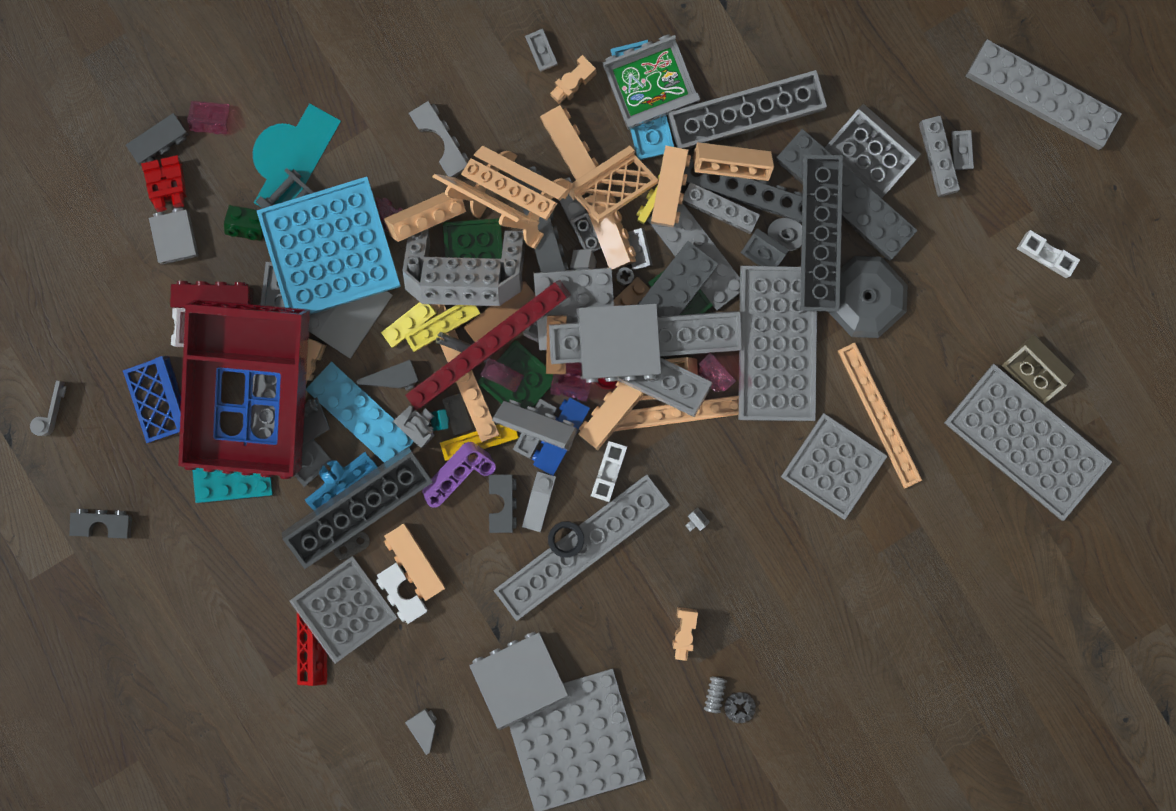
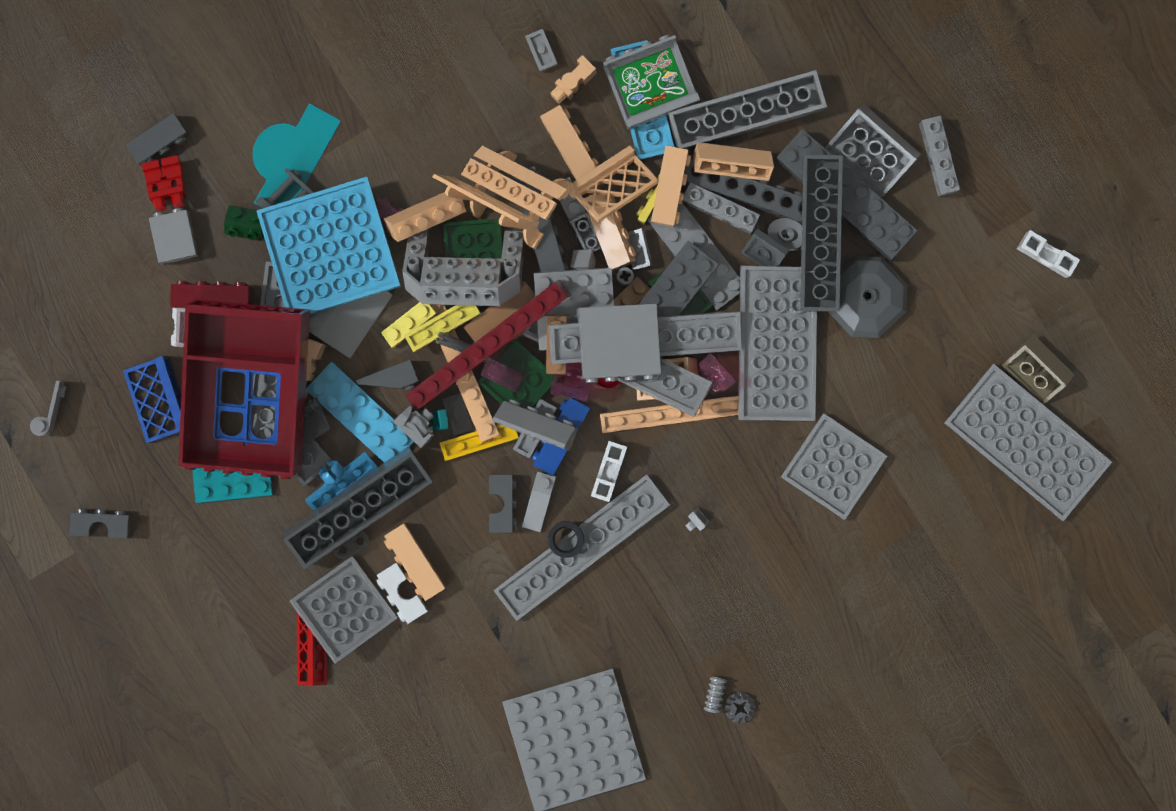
(208, 117): clear pink bracket -> none
(423, 728): light grey slope -> none
(426, 119): light grey arch -> none
(438, 491): medium lavender beam -> none
(518, 680): light grey panel -> none
(610, 414): light nougat brick -> none
(683, 635): light nougat hips -> none
(879, 415): light nougat tile -> none
(962, 150): light grey plate -> none
(1043, 95): light grey brick -> none

